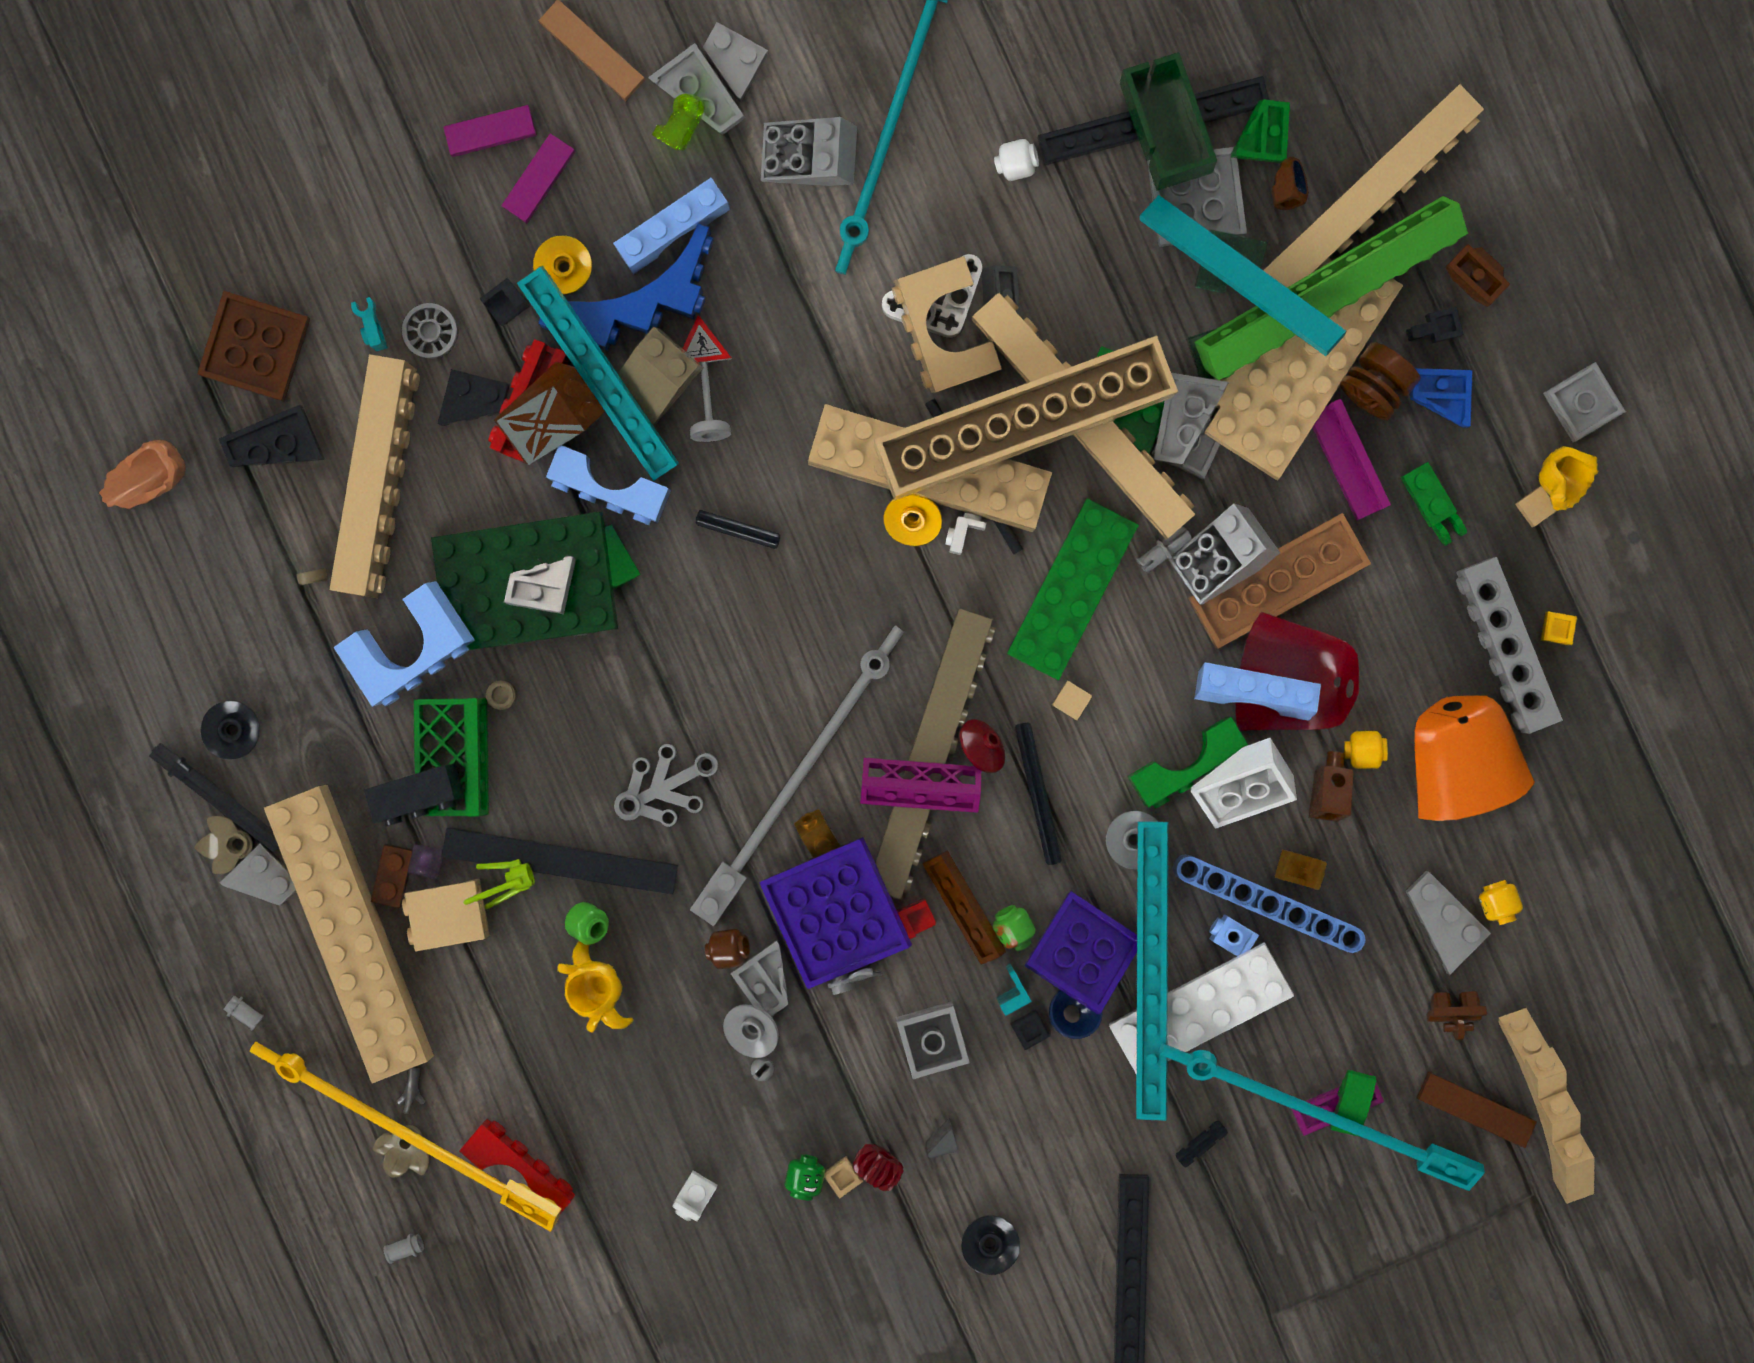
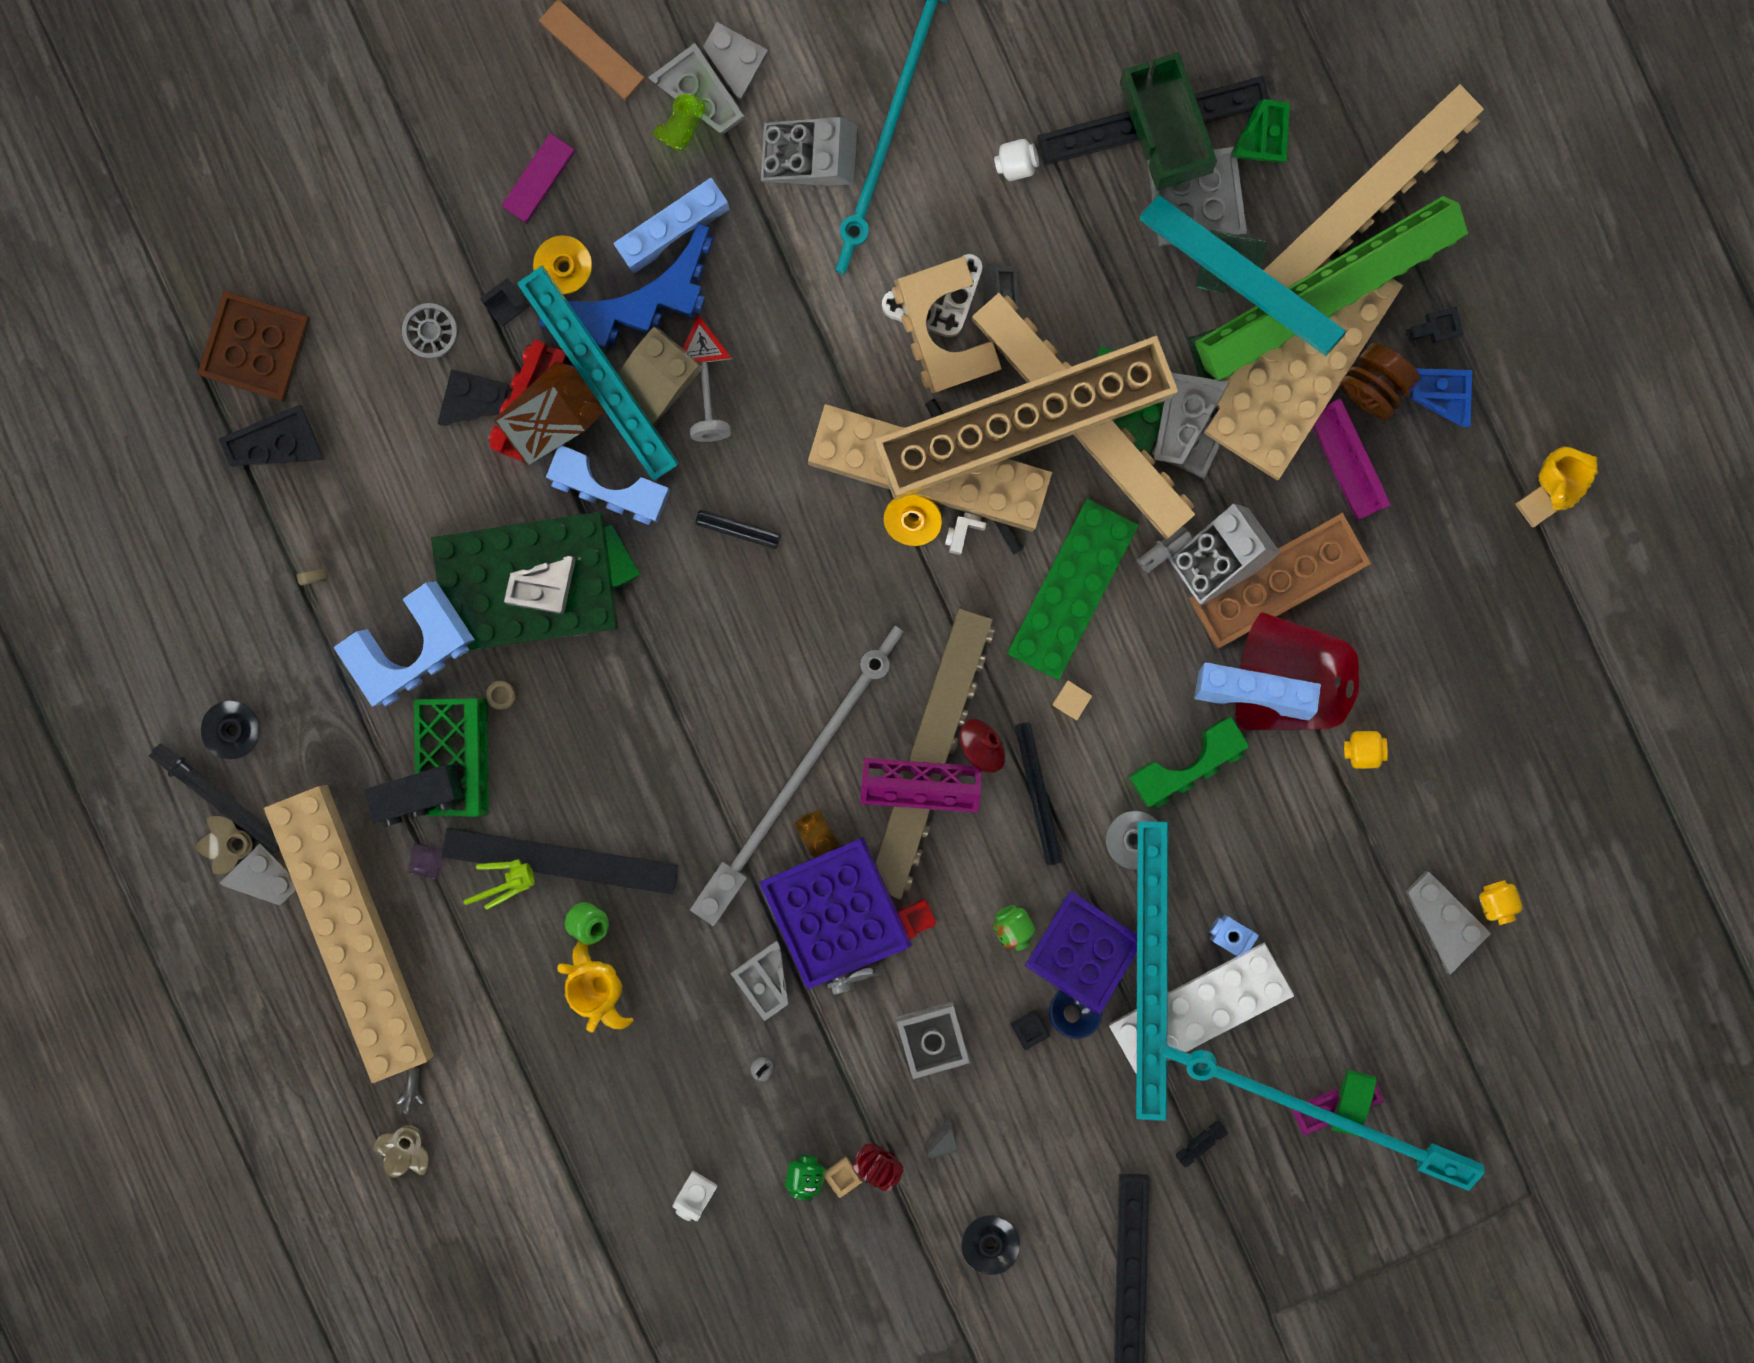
(143, 475): nougat hair -> none
(243, 1012): light grey pin -> none
(372, 331): teal plate -> none
(374, 477): tan brick -> none
(392, 876): reddish brown plate -> none
(410, 1246): light grey pin -> none
(442, 918): tan panel -> none
(490, 131): magenta tile -> none
(493, 1147): red arch -> none
(514, 1195): yellow bar -> none
(661, 788): light grey plant -> none
(727, 948): reddish brown head -> none
(744, 1037): light grey dish -> none
(964, 907): reddish brown plate -> none
(1014, 998): teal panel -> none
(1246, 784): white slope -> none
(1281, 908): medium blue beam -> none
(1290, 185): reddish brown rock -> none
(1300, 869): pearl gold bracket -> none
(1332, 801): reddish brown torso -> none
(1433, 501): green hinge -> none
(1467, 765): orange piece -> none
(1468, 1011): reddish brown hips -> none
(1476, 1109): reddish brown tile -> none
(1478, 274): reddish brown slope -> none
(1533, 681): light grey brick -> none
(1558, 628): yellow tile -> none
(1559, 1116): tan arch -> none
(1584, 402): light grey tile -> none

